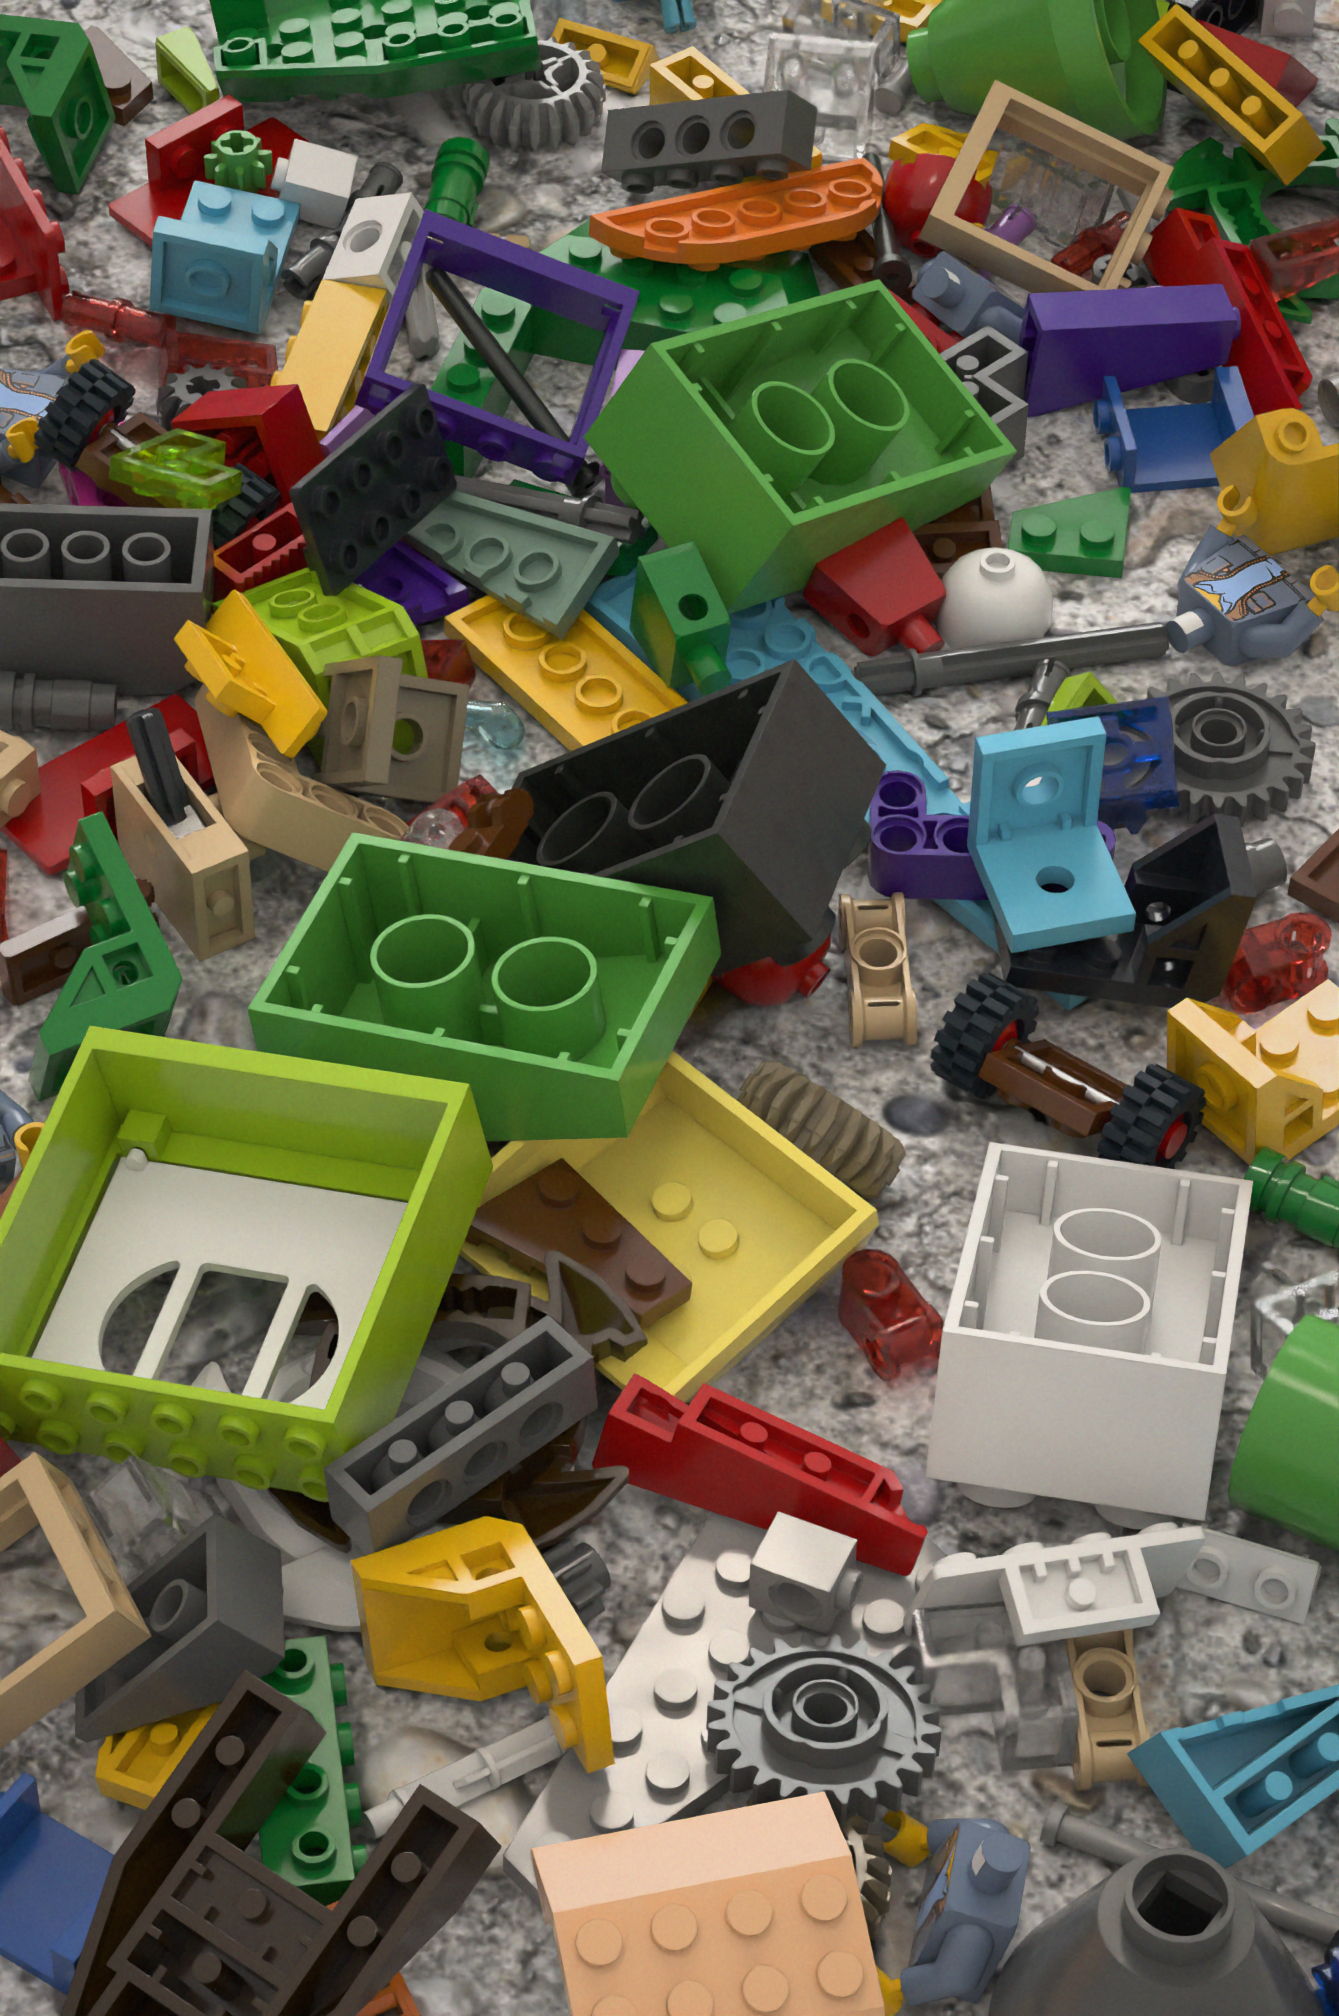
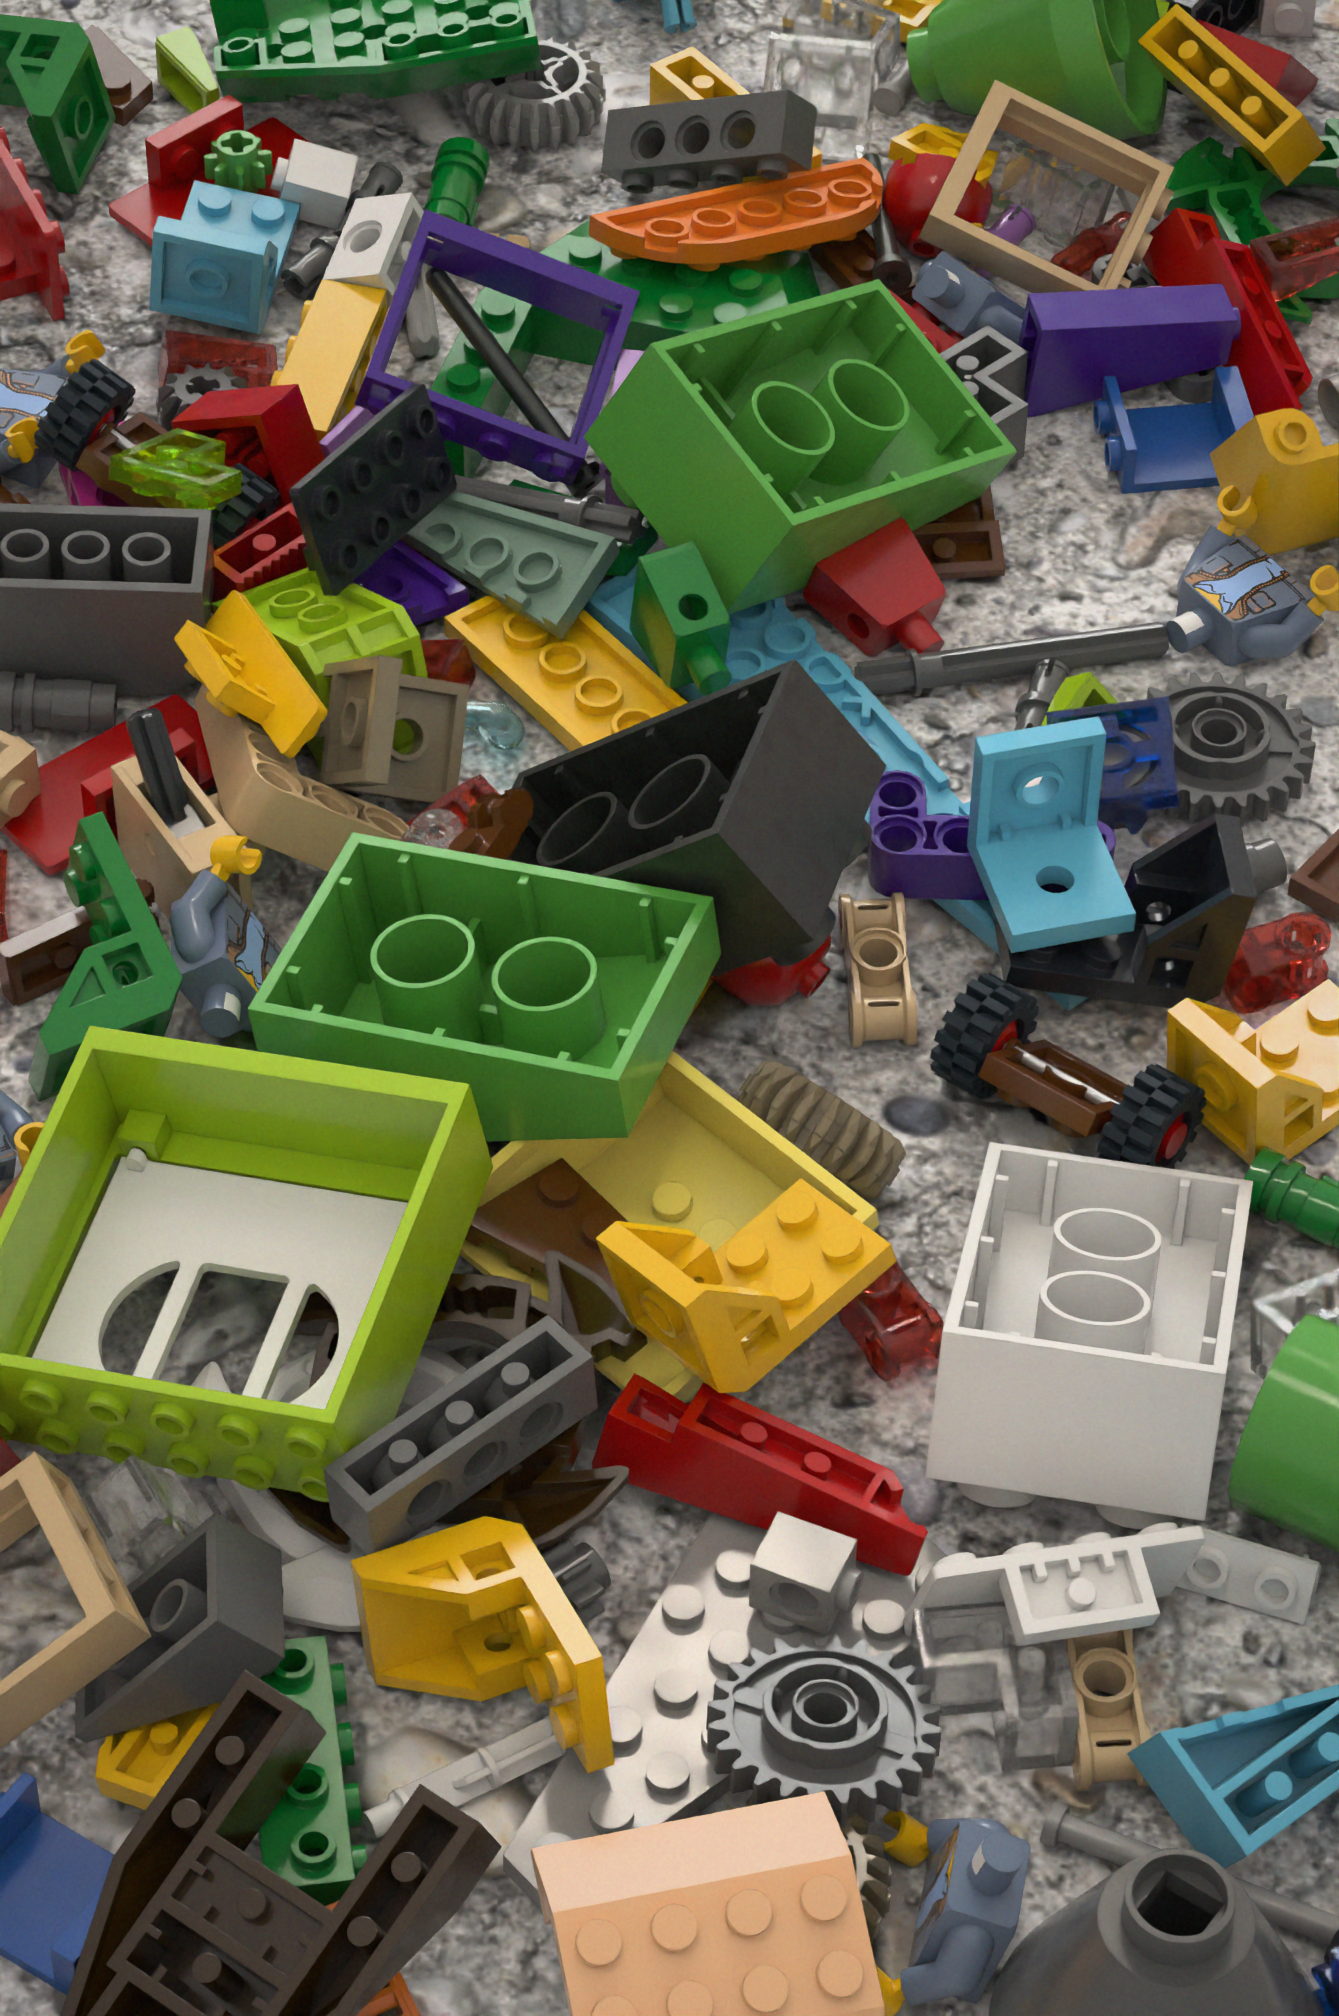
(116, 319): clear red pin -> none
(221, 942): none -> sand blue torso
(621, 59): yellow slope -> none
(752, 1298): none -> yellow bracket
(994, 599): white cylinder -> none
(1075, 534): green wing -> none

